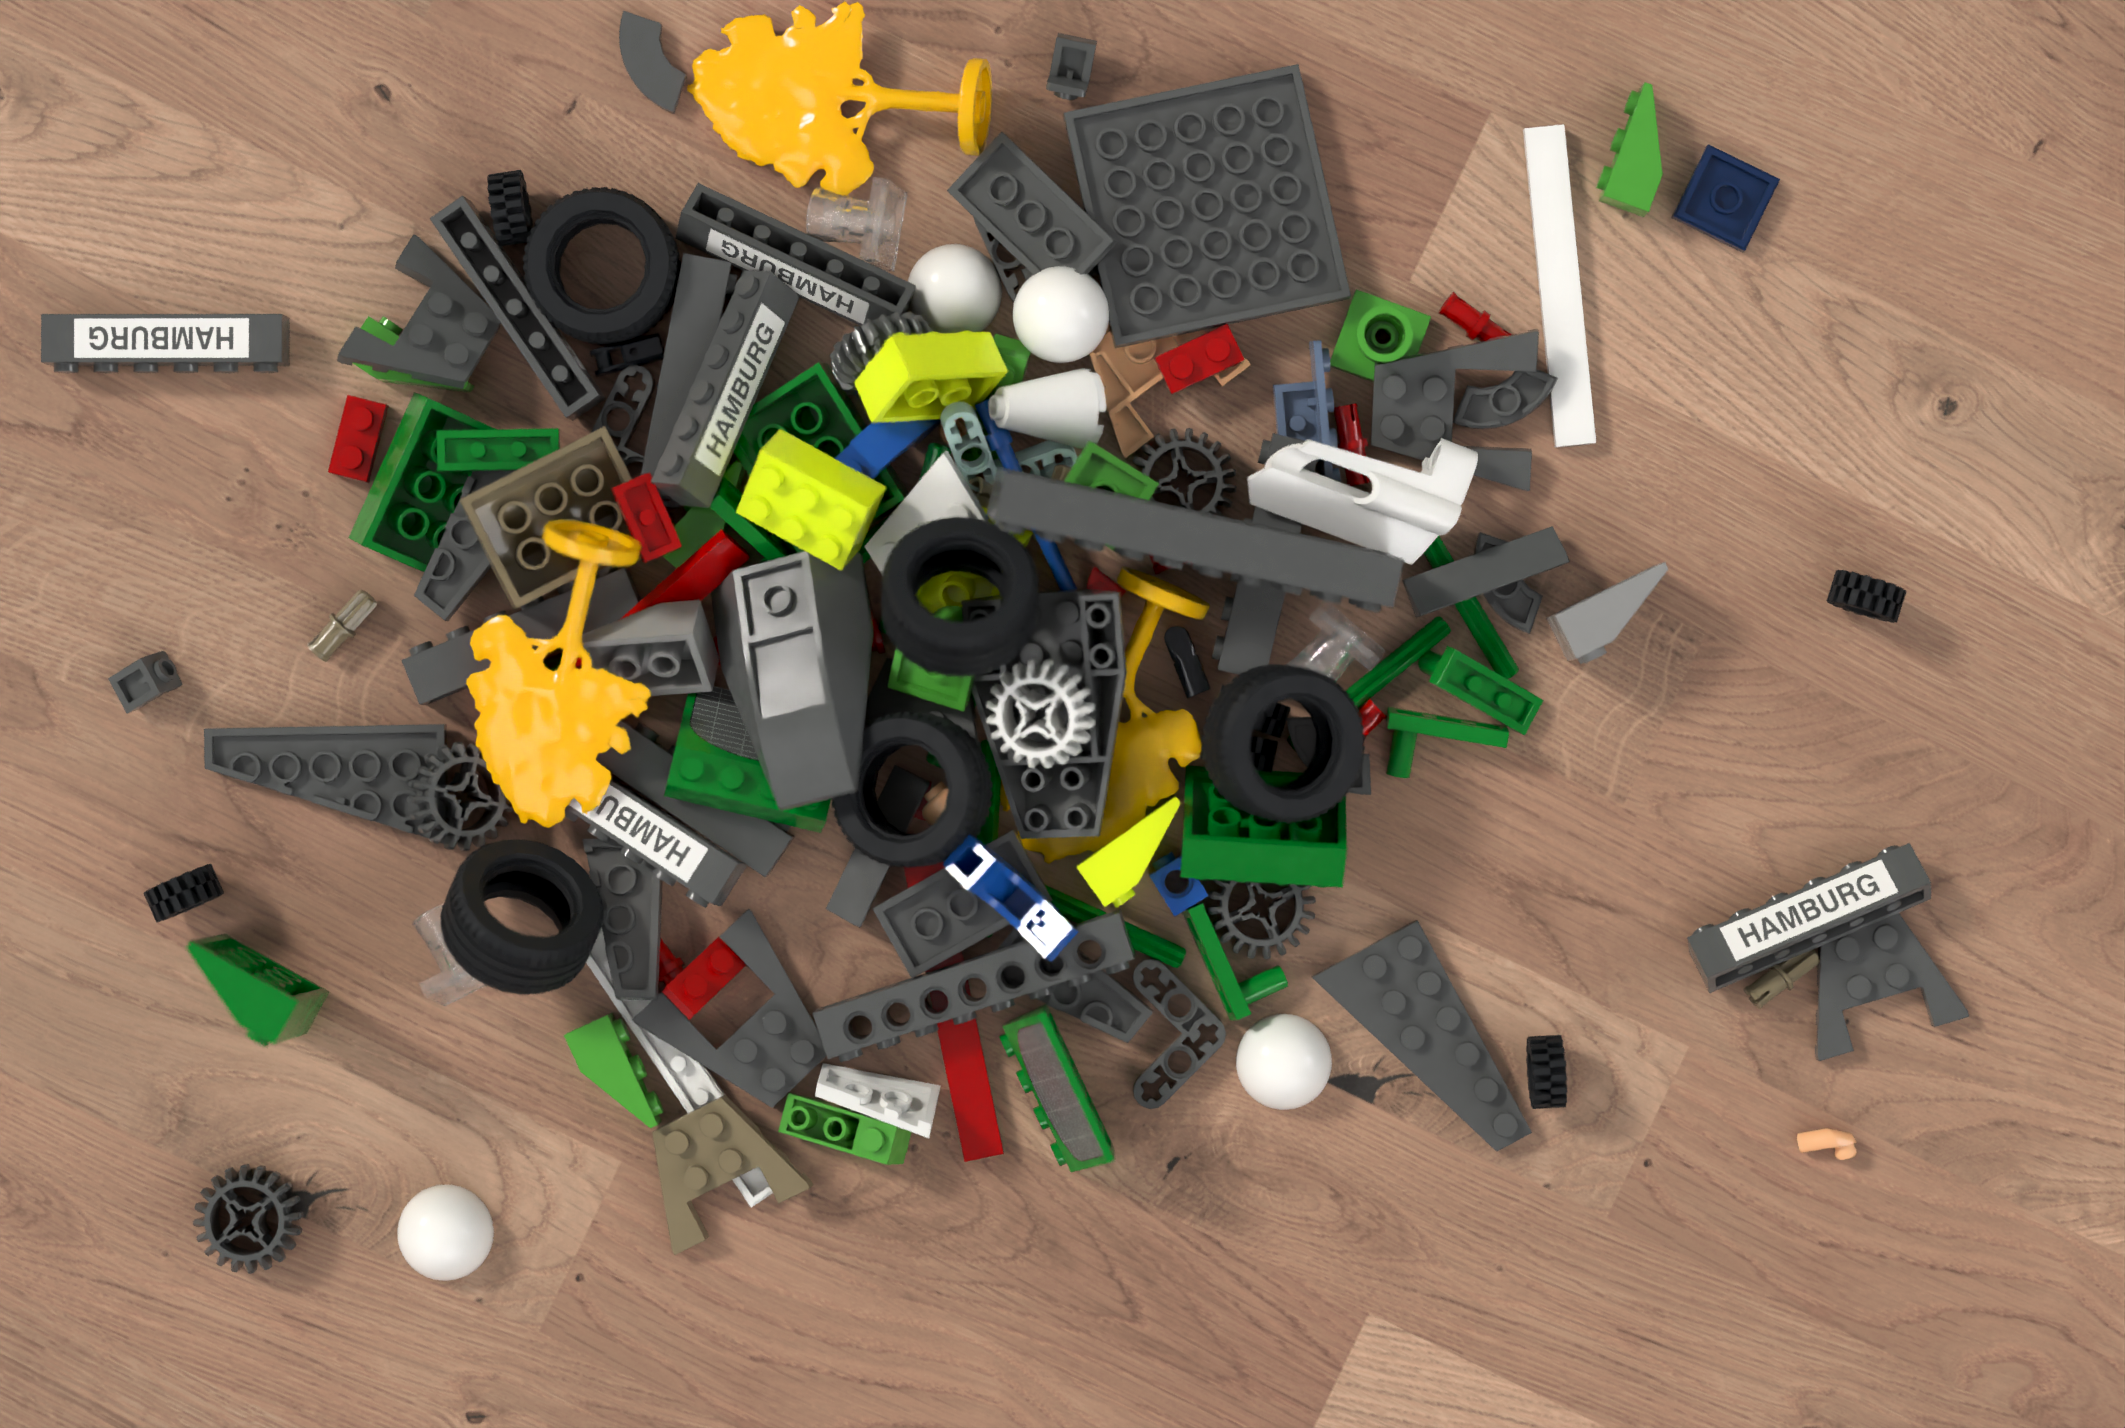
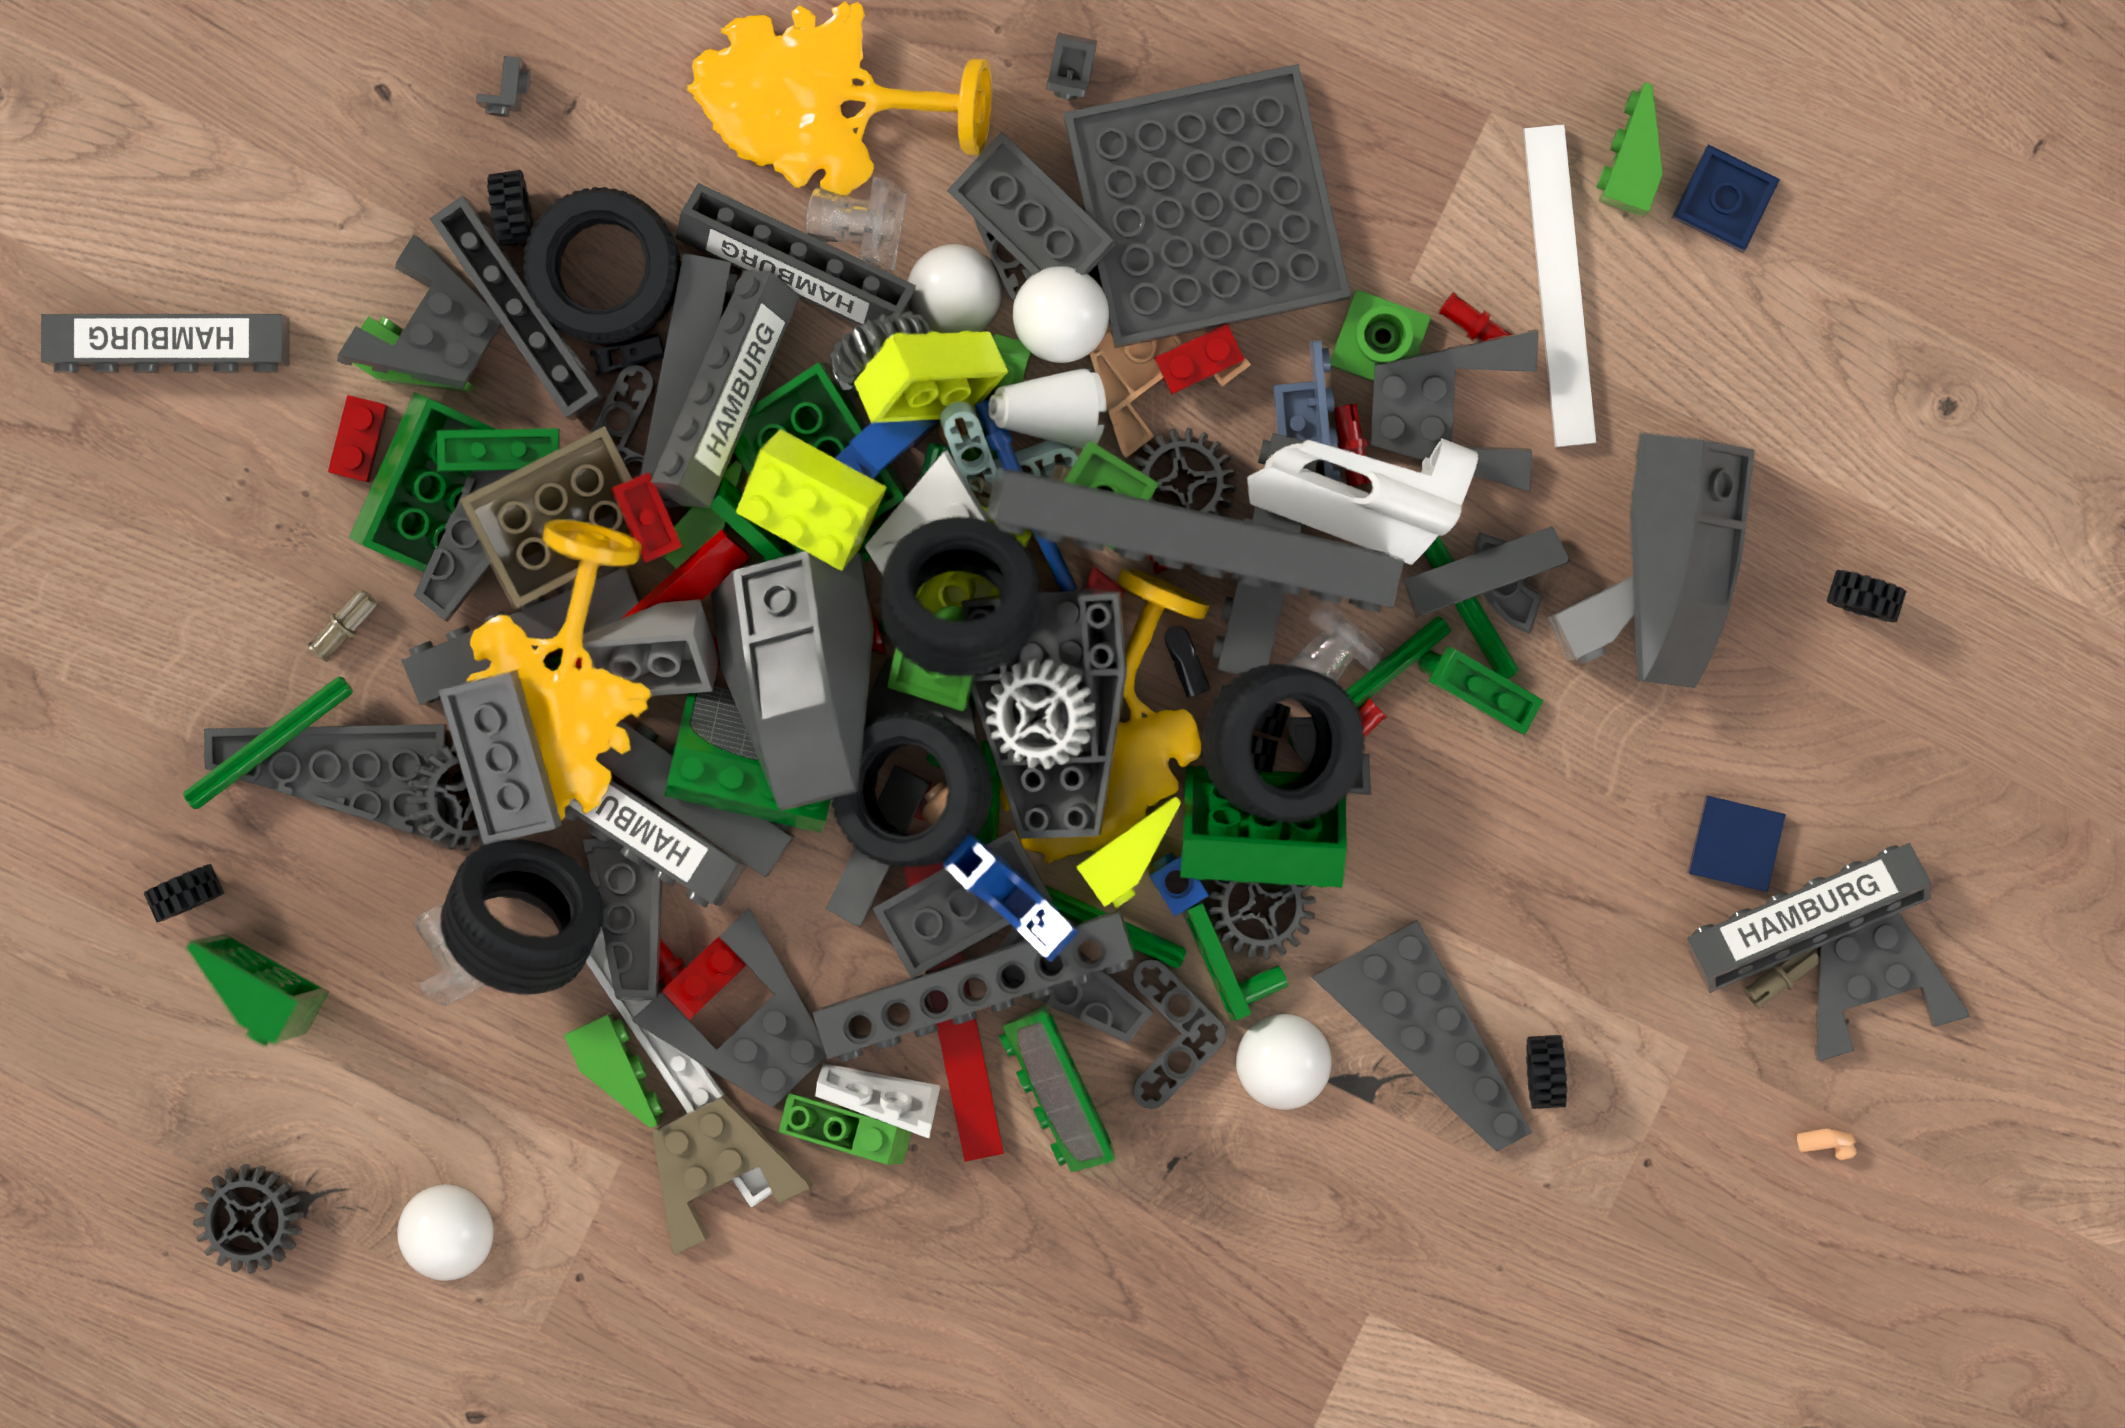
(145, 680): dark grey bracket -> none
(267, 742): none -> green axle
(500, 757): none -> dark grey plate
(514, 83): none -> dark grey bracket
(646, 61): dark grey tile -> none
(1410, 723): green piece -> none
(1504, 402): dark grey tile -> none
(1685, 551): none -> dark grey wedge
(1736, 843): none -> dark blue tile

